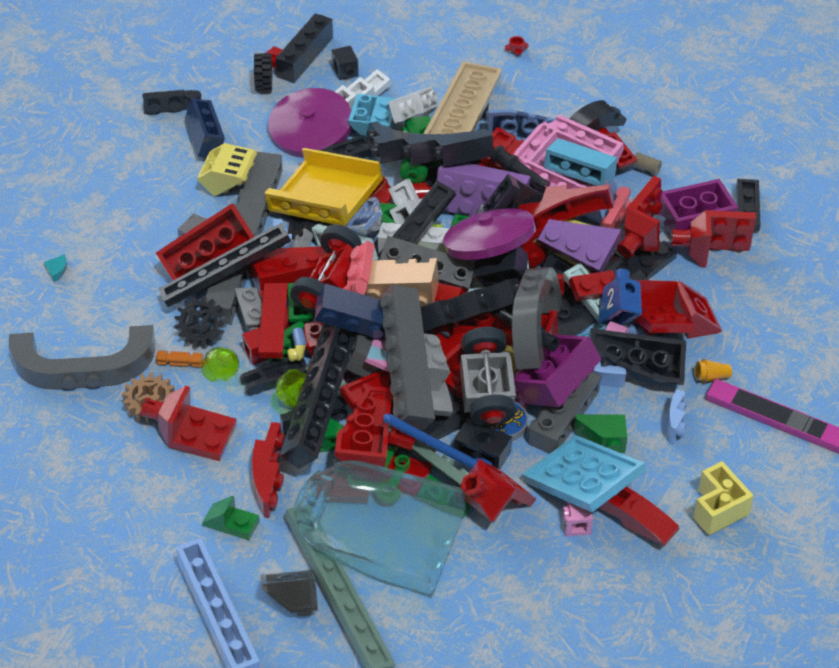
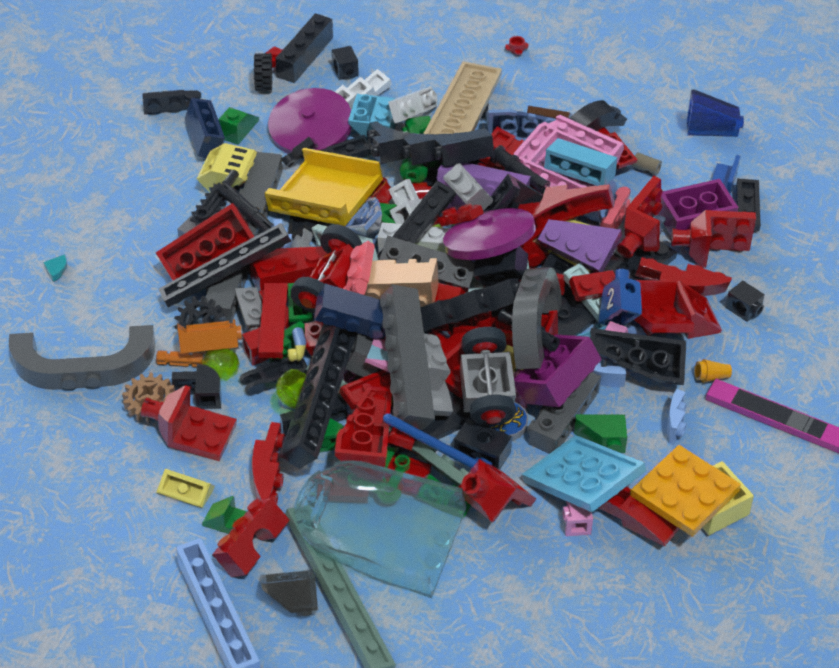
(185, 488): none -> light yellow slope
(203, 384): none -> black brick
(209, 336): none -> orange window
(213, 201): none -> black piece
(236, 124): none -> green slope
(236, 549): none -> red arch
(252, 214): none -> black pin
(291, 158): none -> black plate
(463, 214): none -> red piece
(467, 187): none -> light grey brick
(551, 113): none -> reddish brown tile
(685, 490): none -> light orange plate
(694, 276): none -> red slope
(712, 116): none -> clear blue slope
(727, 173): none -> blue panel
(745, 301): none -> black brick

